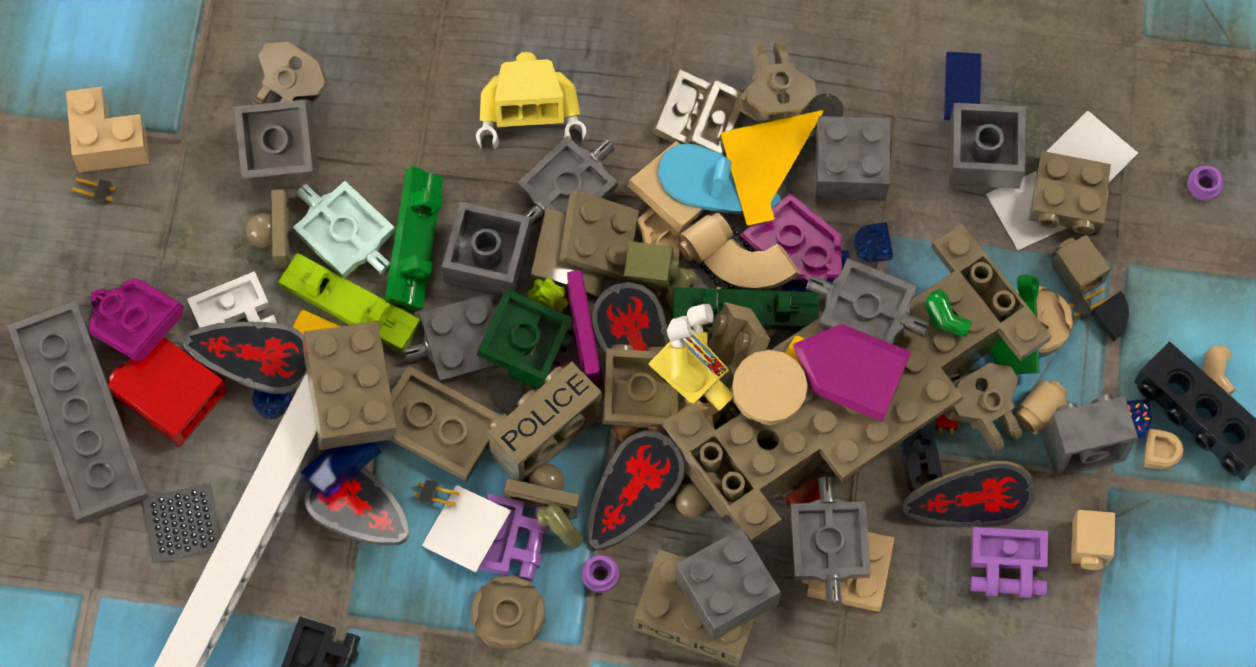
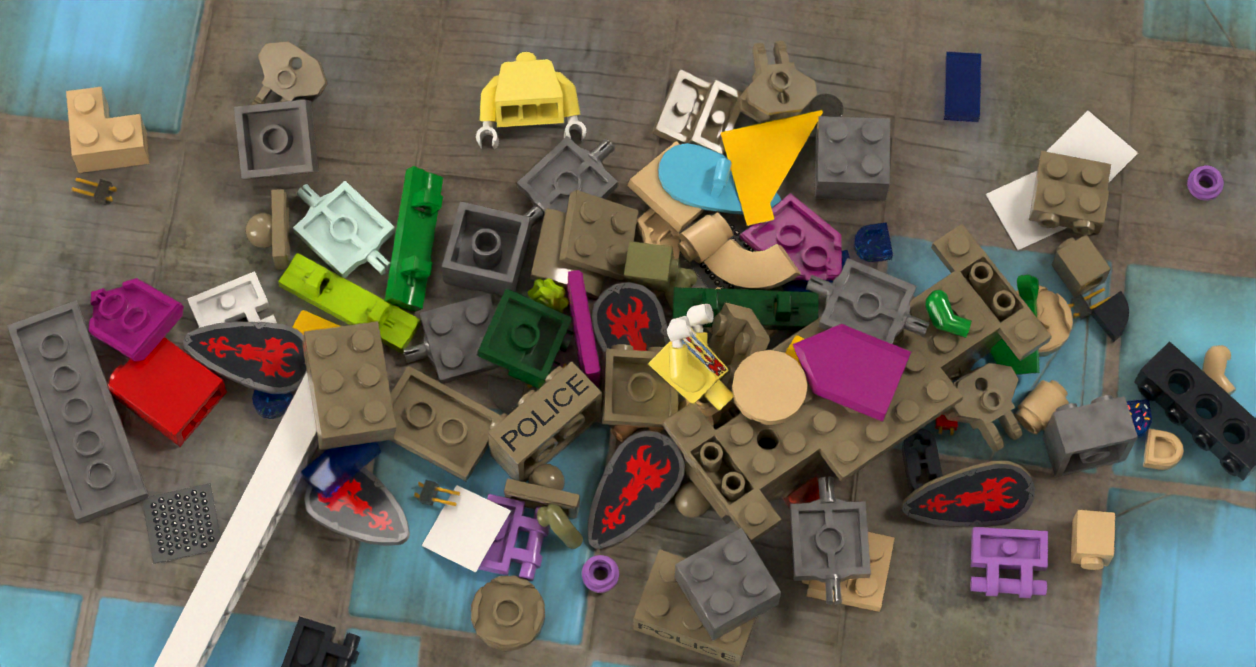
(987, 145): flat silver brick -> none

